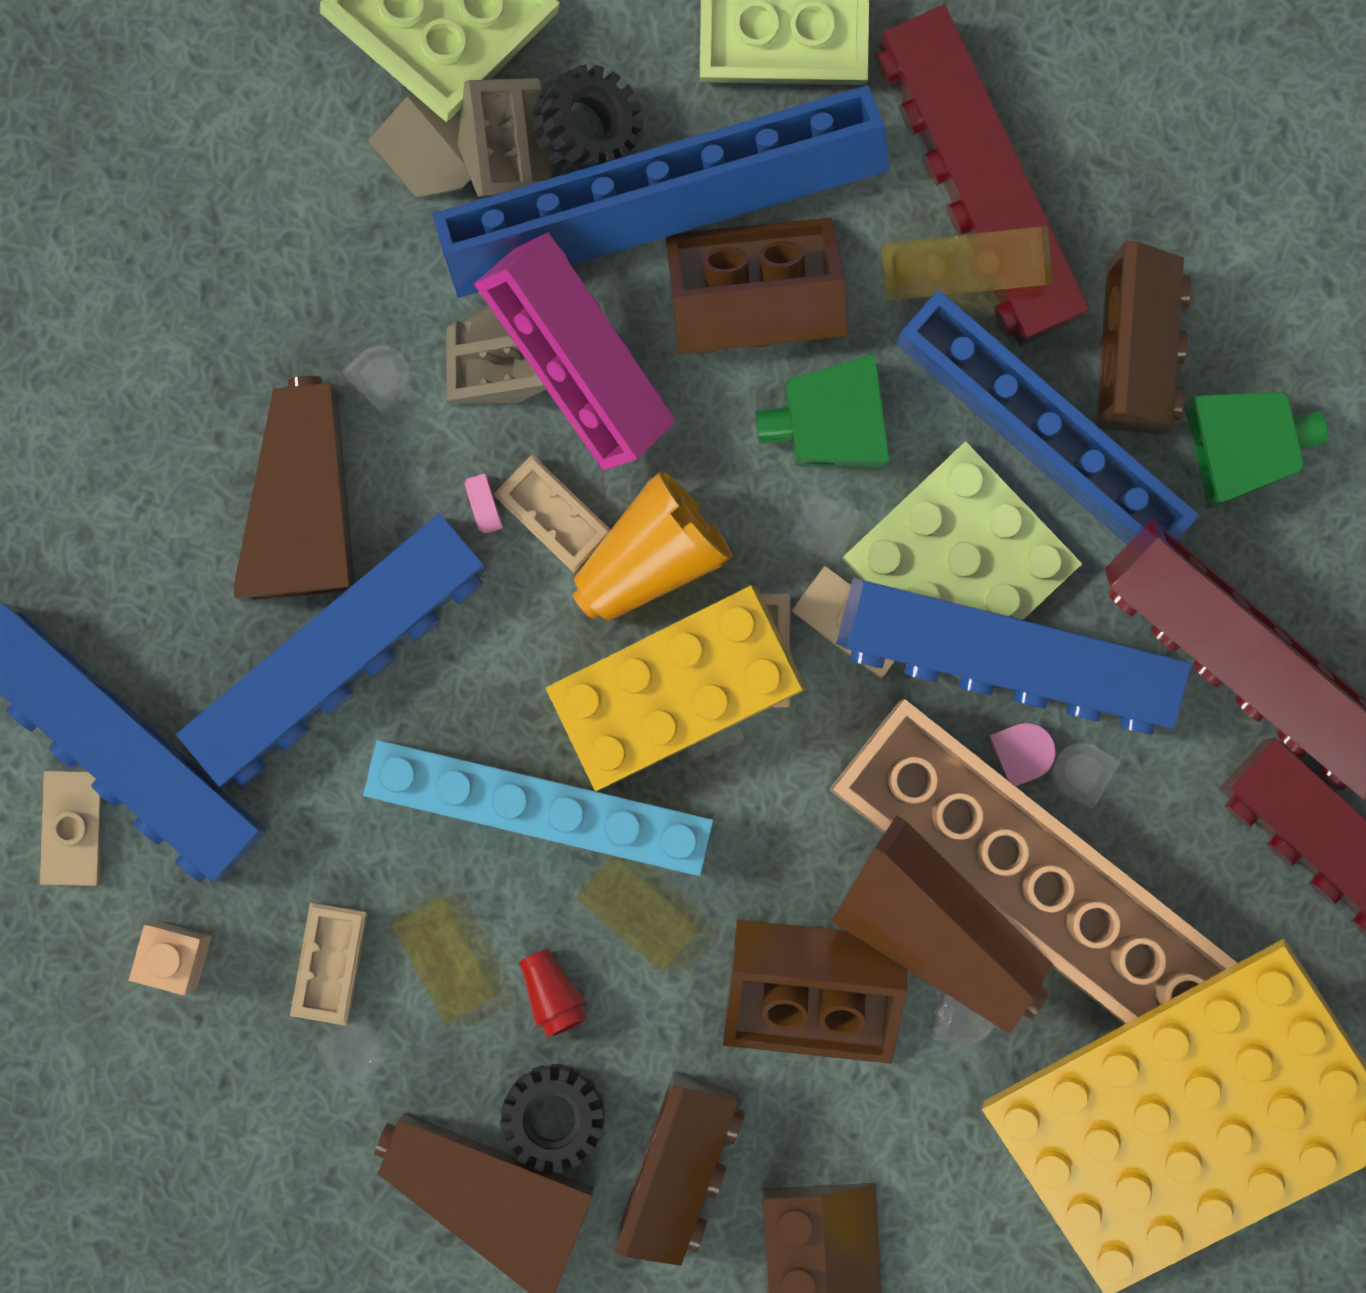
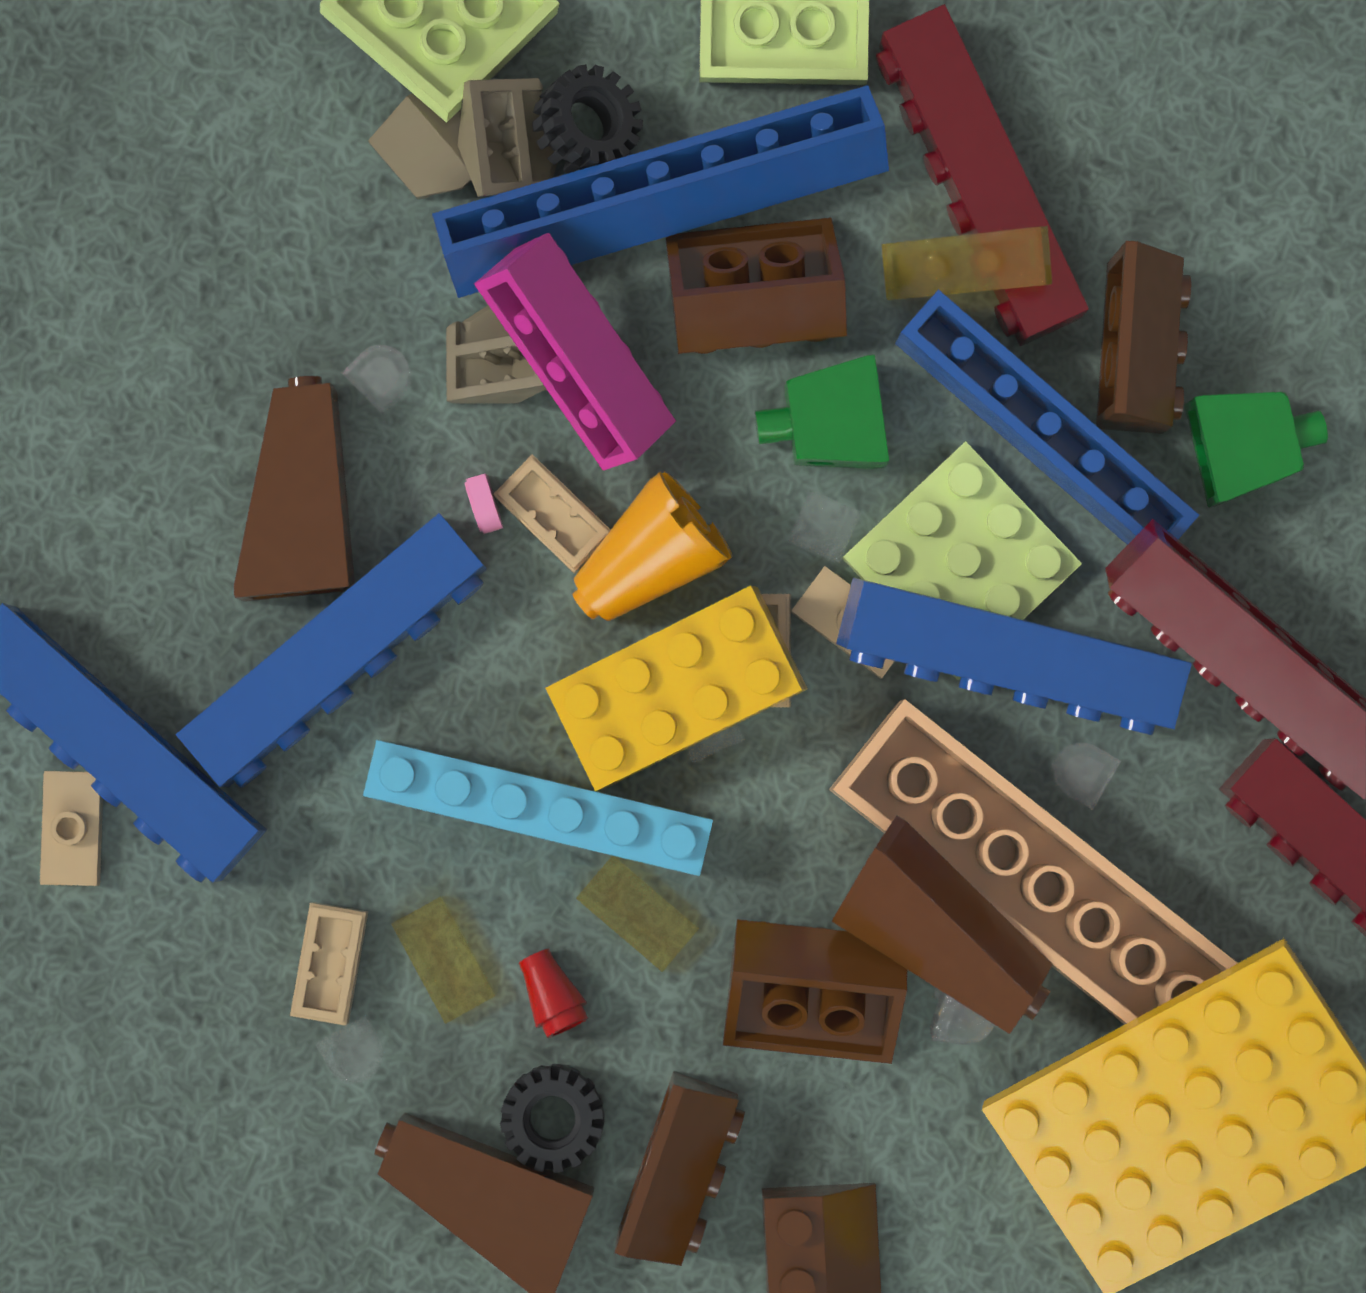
(170, 957): light nougat brick -> none
(1023, 752): bright pink tile -> none

